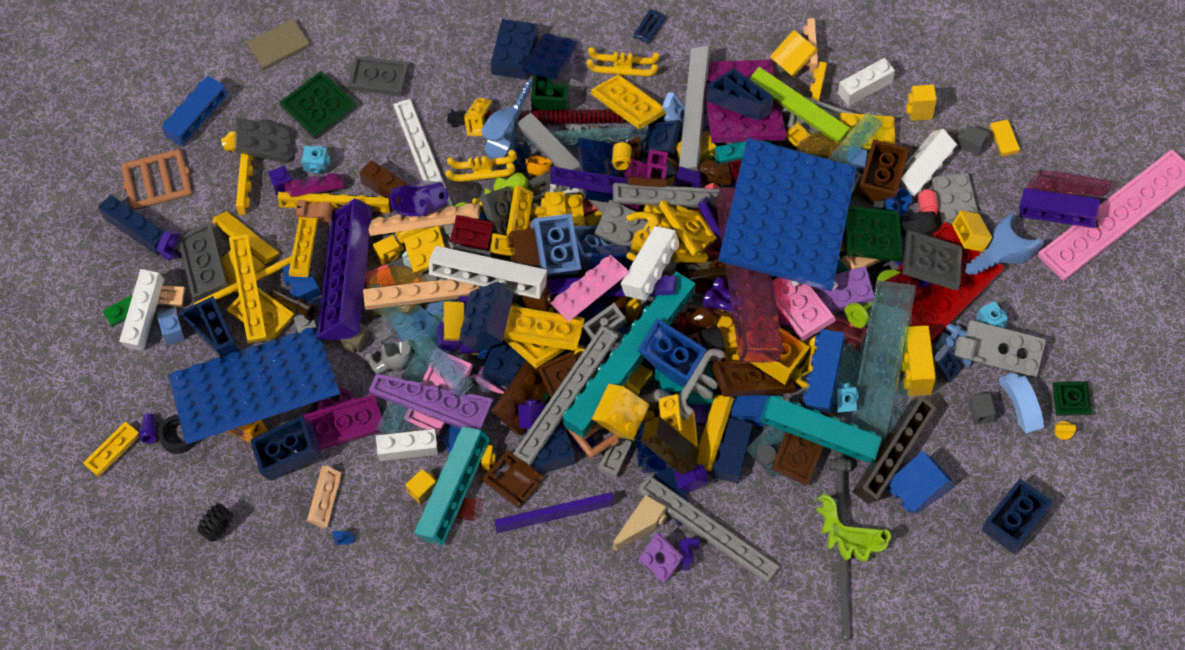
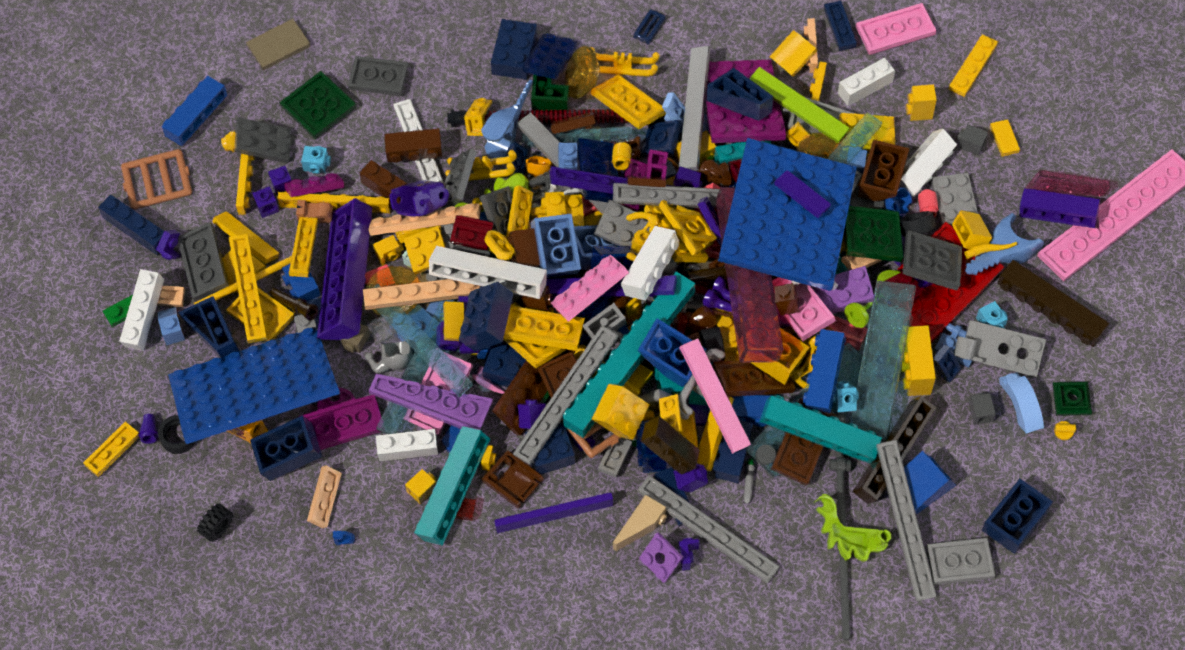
(265, 202): none -> dark purple brick
(413, 145): none -> reddish brown brick
(459, 175): none -> dark grey plate
(499, 245): none -> yellow plate
(567, 155): none -> medium blue plate
(582, 72): none -> clear yellow piece
(583, 120): none -> reddish brown container
(715, 395): none -> bright pink tile
(750, 467): none -> light grey piece
(786, 299): none -> reddish brown brick
(802, 194): none -> dark purple tile
(840, 25): none -> dark blue plate
(895, 28): none -> bright pink plate
(906, 521): none -> light grey tile
(960, 561): none -> light grey plate
(973, 65): none -> yellow plate
(983, 248): none -> yellow animal
(1053, 303): none -> dark brown brick

